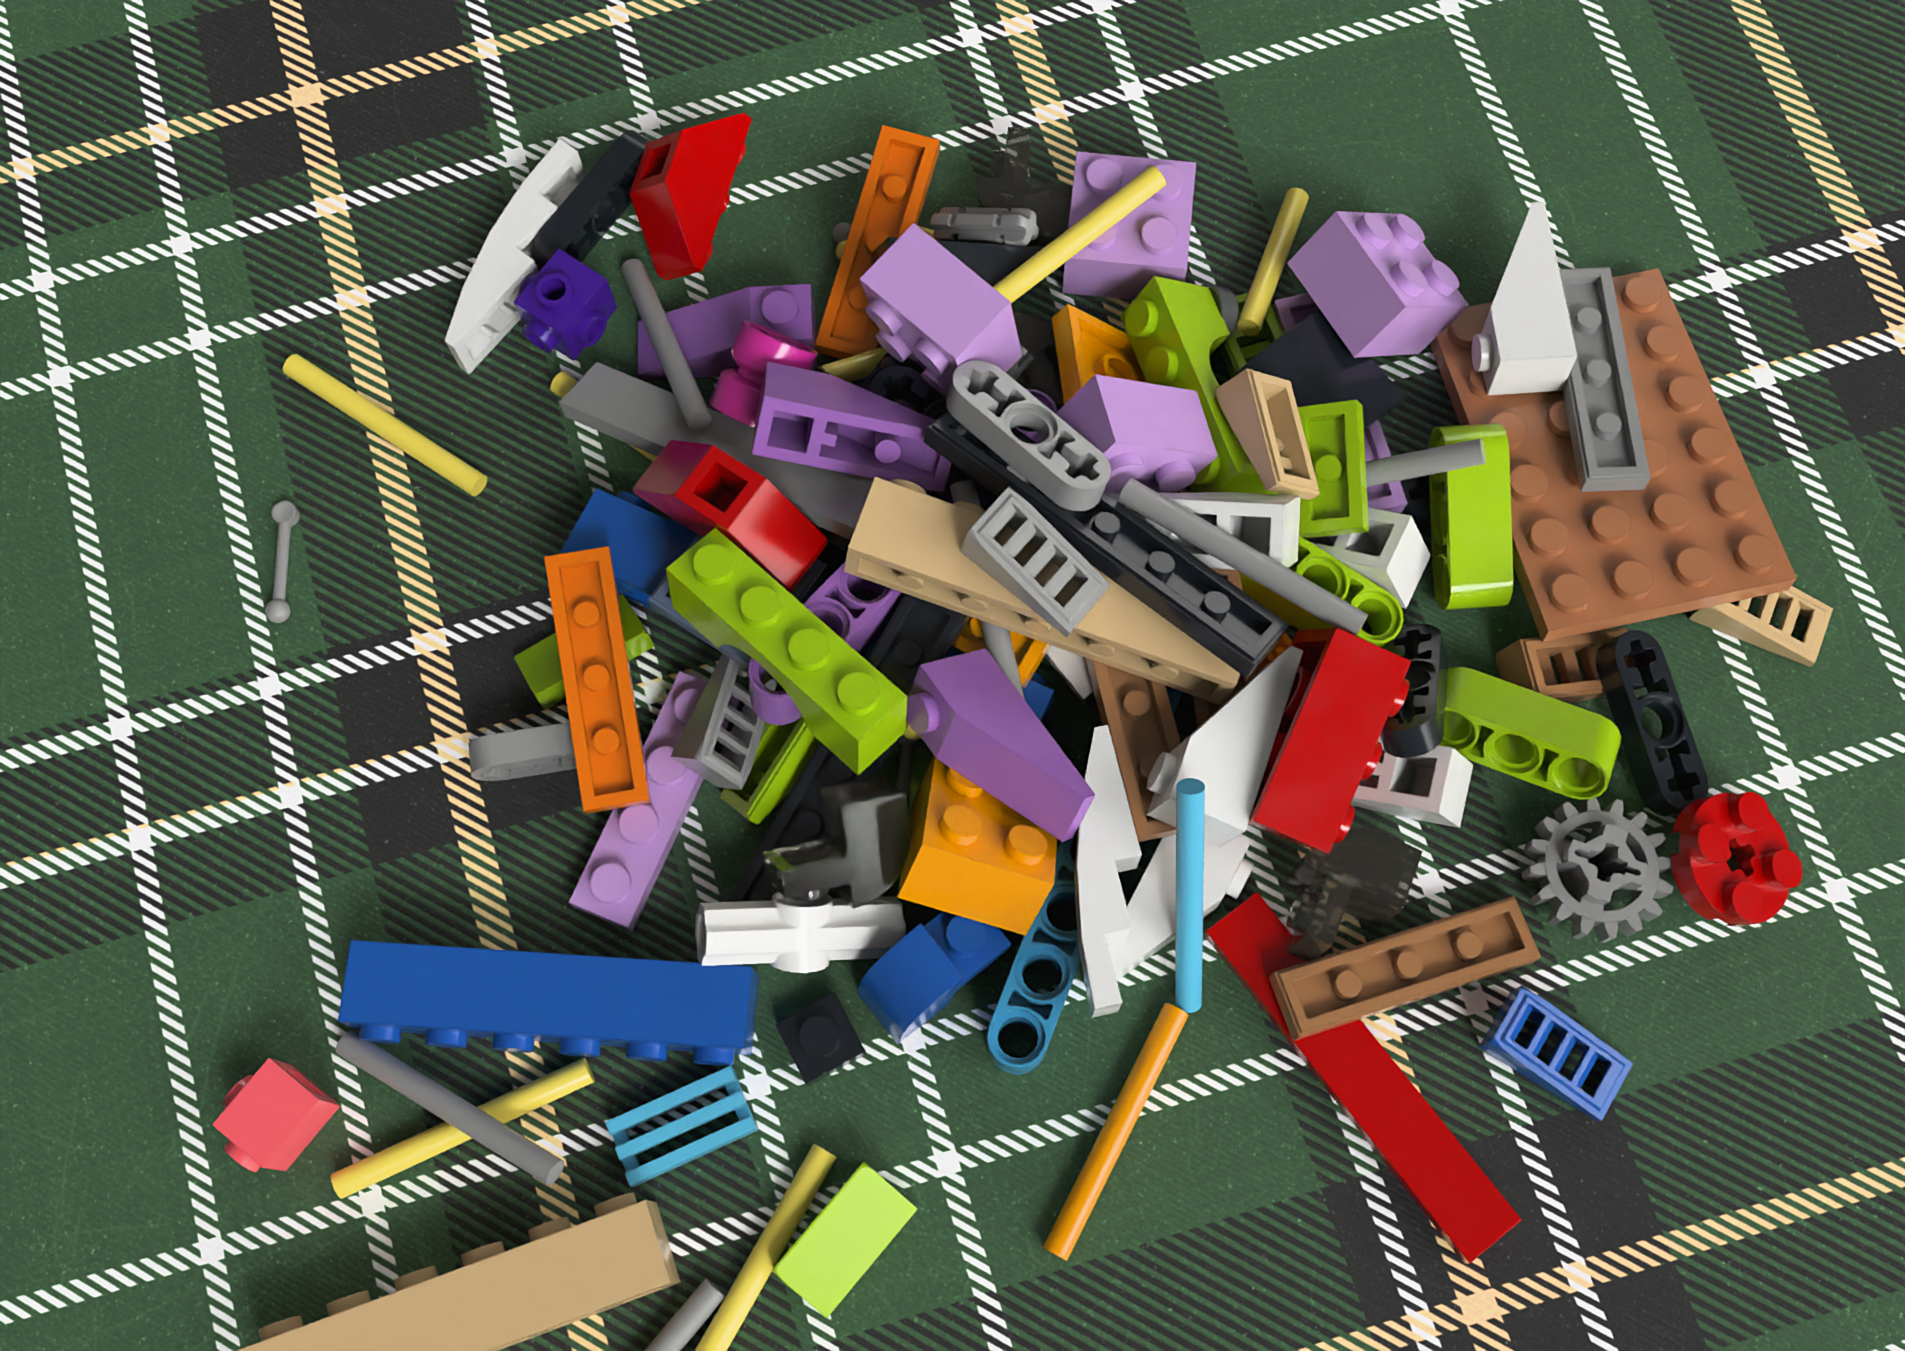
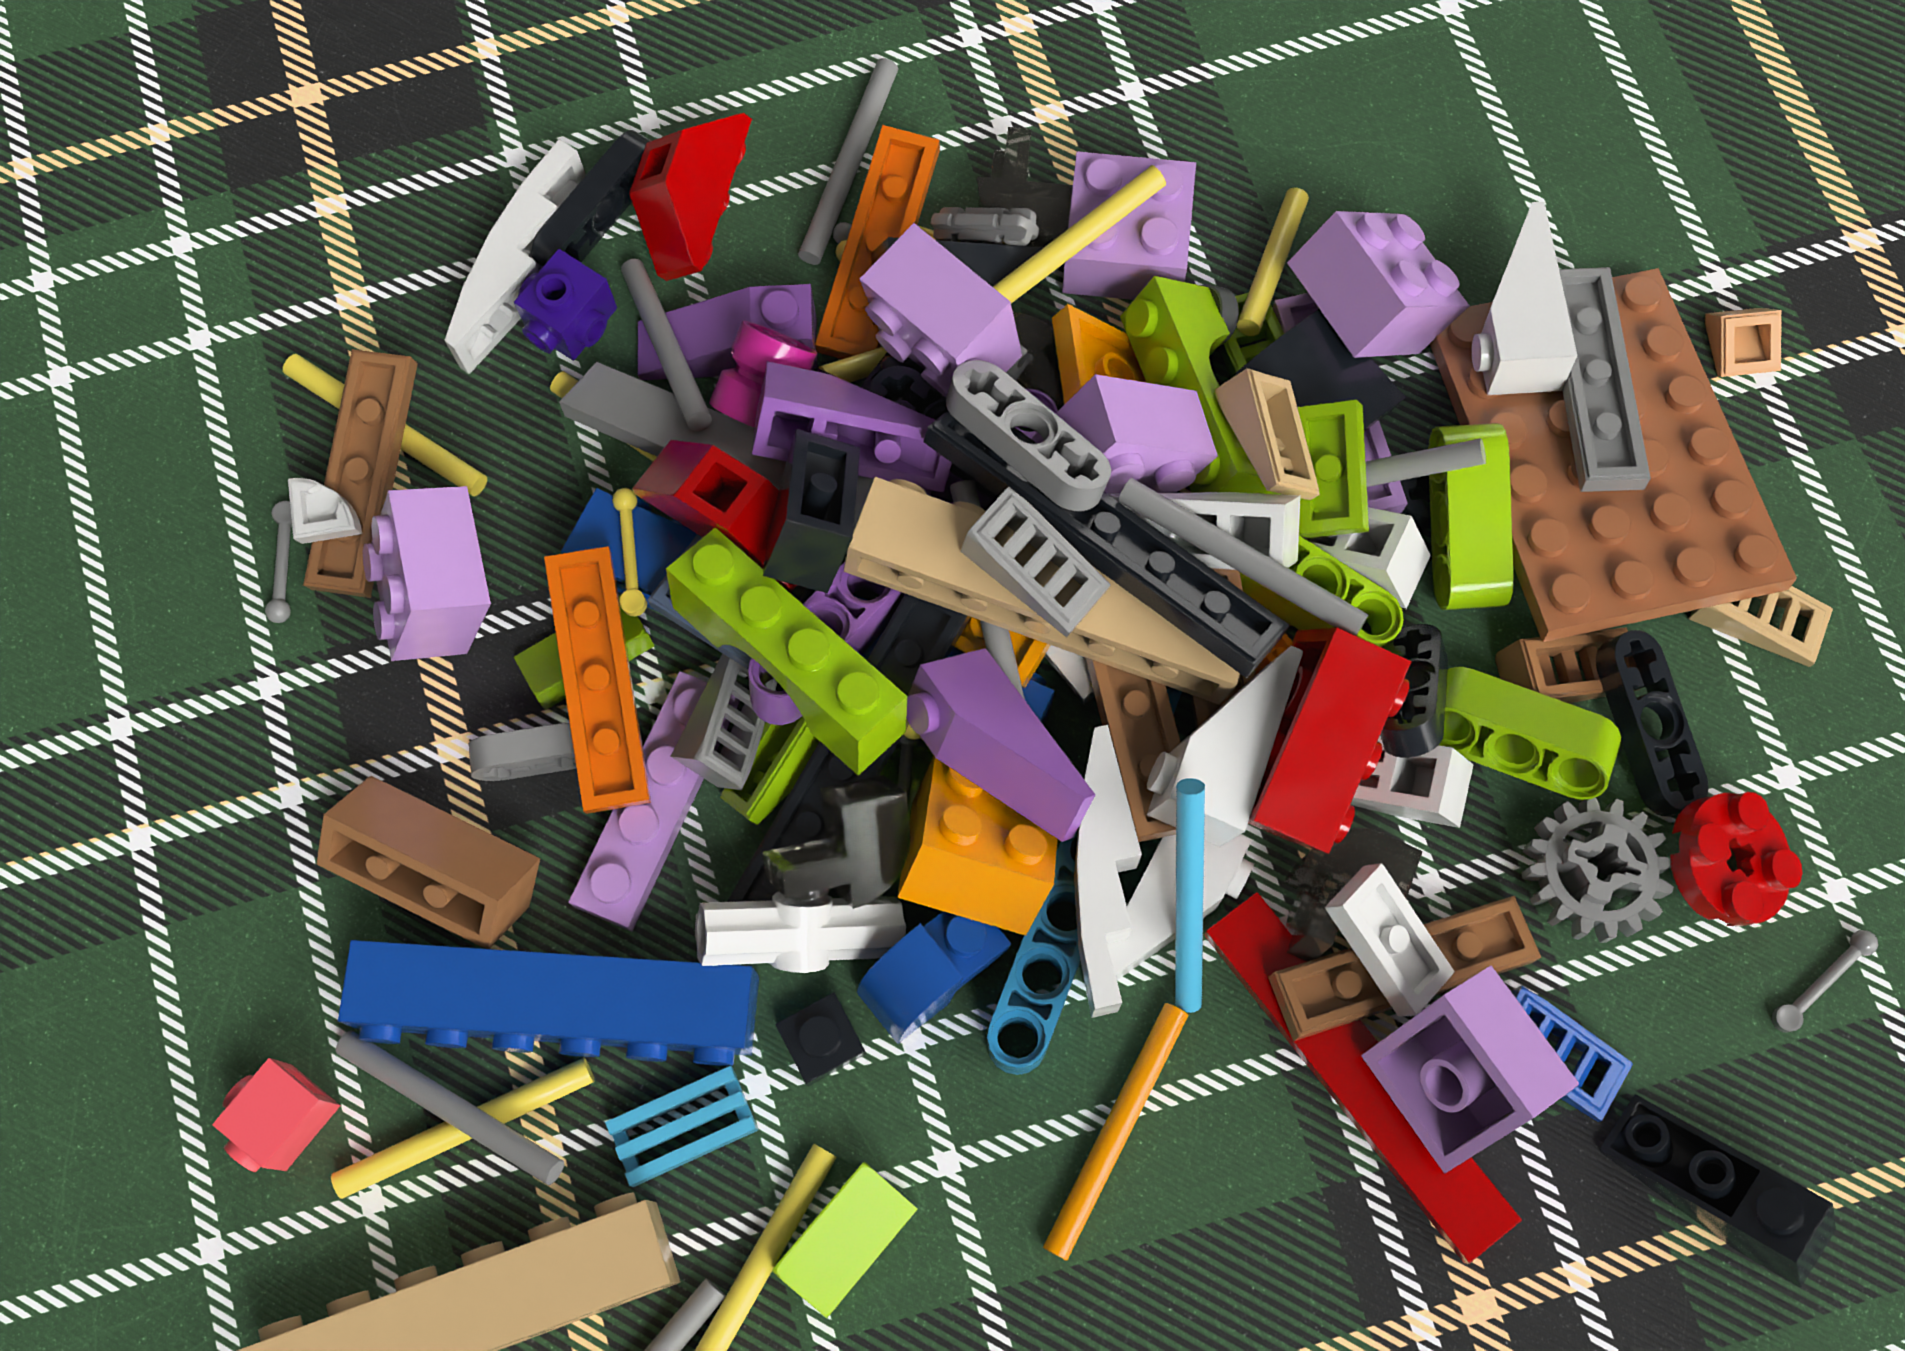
(320, 512): none -> white tile
(363, 463): none -> medium nougat tile
(426, 573): none -> lavender brick
(427, 861): none -> medium nougat brick
(632, 600): none -> light yellow hinge
(813, 512): none -> black slope
(848, 162): none -> light grey bar
(1390, 940): none -> white plate
(1469, 1069): none -> lavender brick
(1723, 1190): none -> black slope
(1745, 341): none -> light nougat slope
(1790, 1017): none -> light grey hinge

